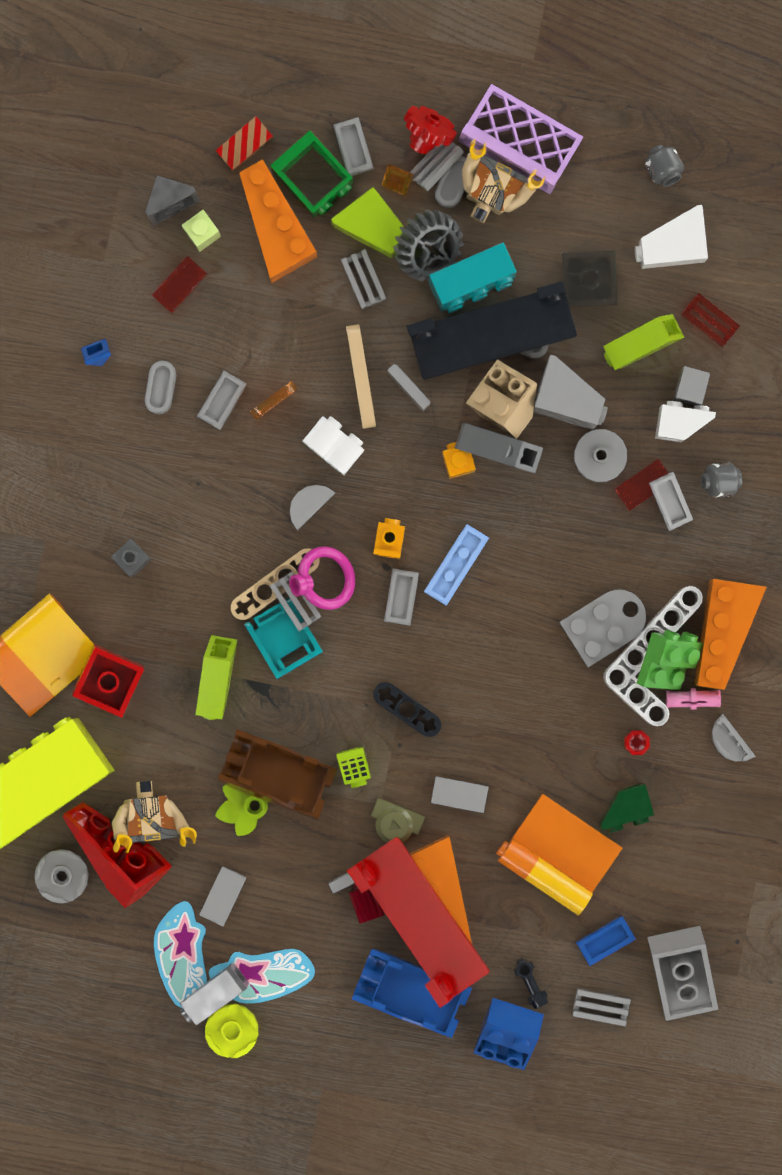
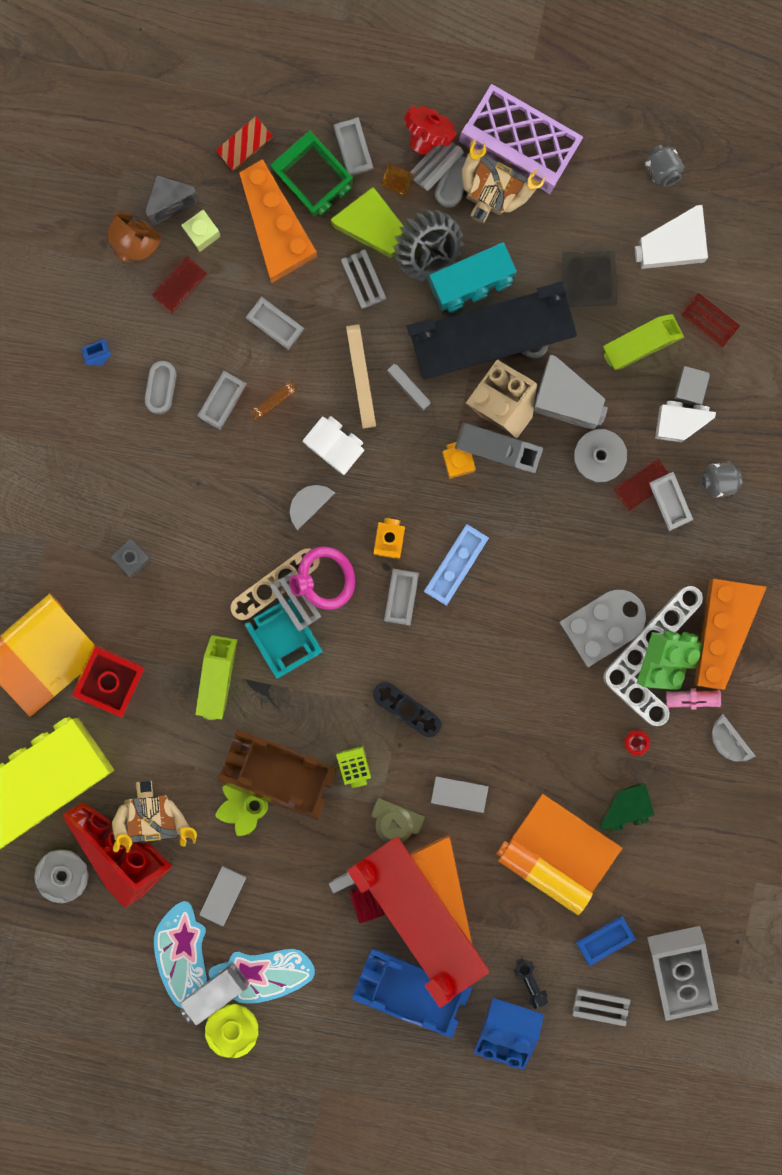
(132, 239): none -> dark orange cylinder
(275, 323): none -> light grey tile

